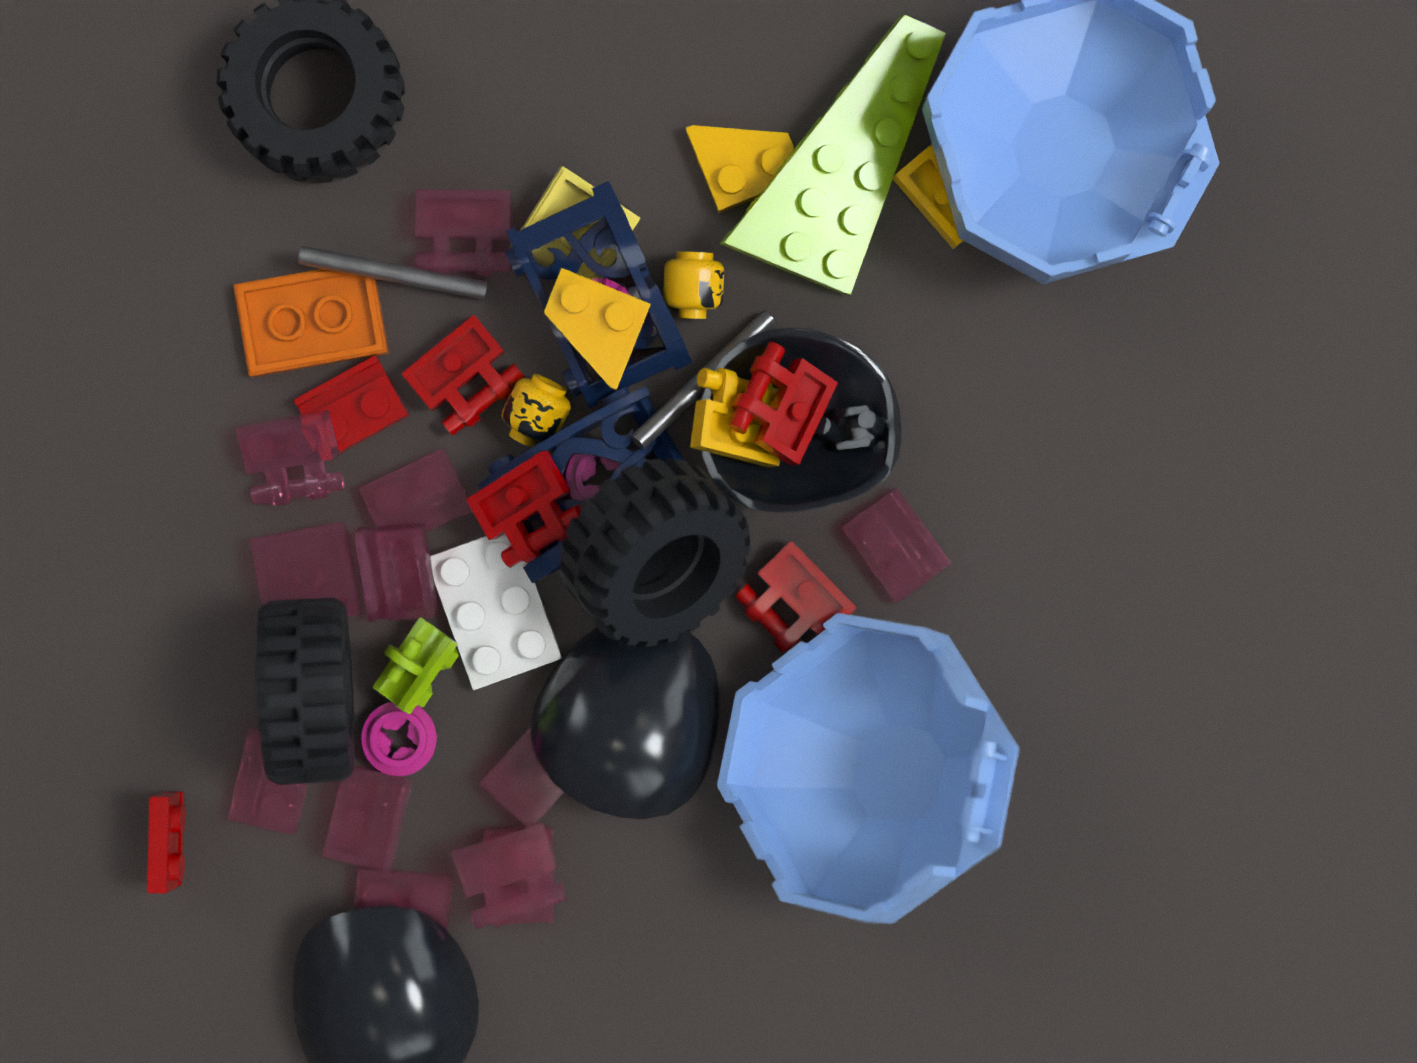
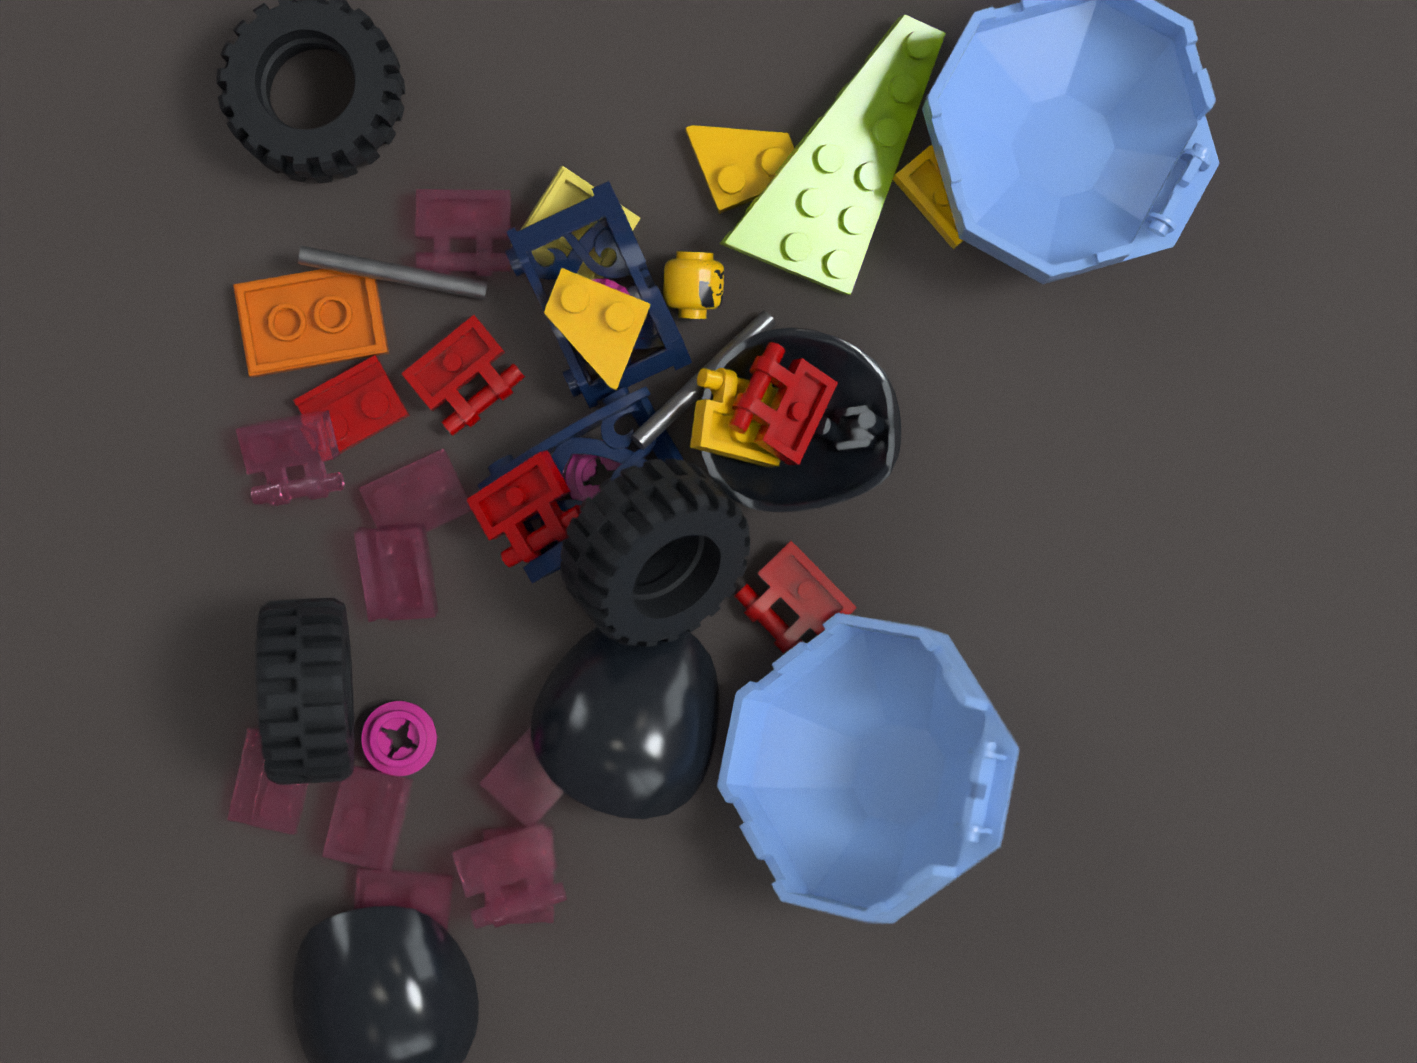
(165, 842): red plate -> none
(306, 566): clear pink plate -> none
(415, 666): lime hips -> none
(493, 612): white plate -> none
(535, 409): yellow head -> none
(896, 545): clear pink plate -> none

